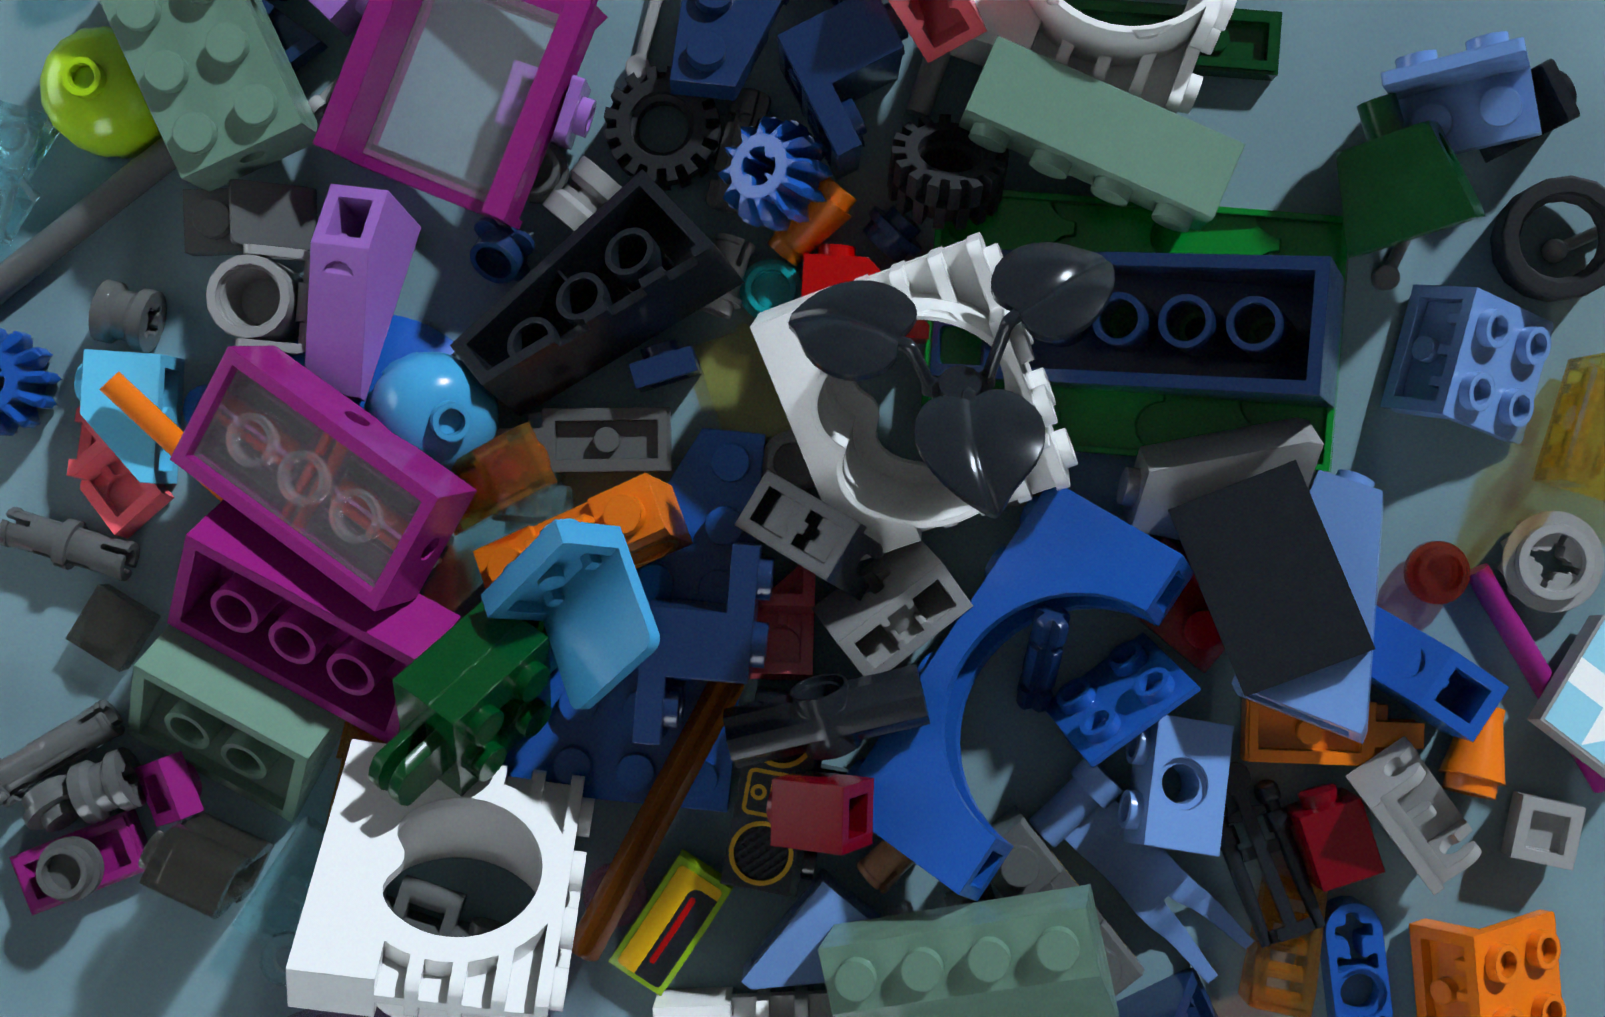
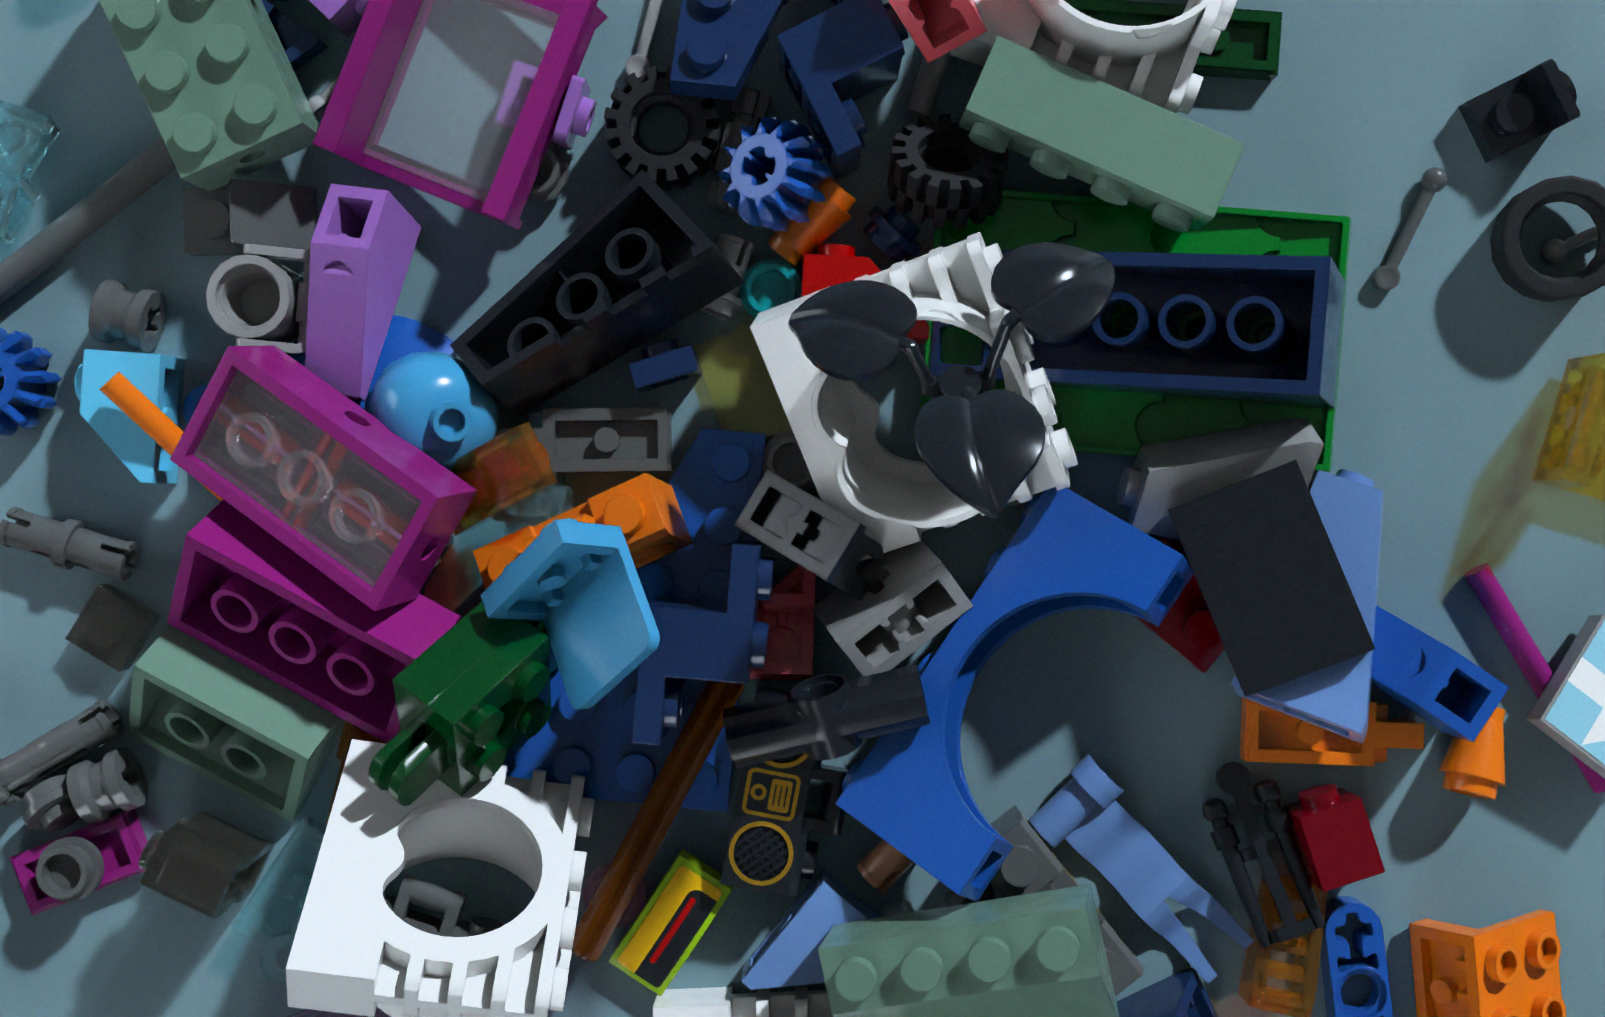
(95, 96): lime cylinder -> none
(111, 486): coral slope -> none
(170, 788): magenta plate -> none
(500, 251): dark blue plate -> none
(584, 196): light grey wheel -> none
(821, 812): dark red brick -> none
(1042, 658): dark blue axle -> none
(1119, 698): blue hinge -> none
(1195, 817): medium blue brick -> none
(1400, 181): dark green torso -> none
(1415, 813): light grey hinge -> none
(1436, 572): clear red plate -> none
(1468, 360): medium blue bracket -> none
(1474, 95): medium blue bracket -> none
(1543, 830): light grey plate -> none
(1576, 548): light grey gear -> none

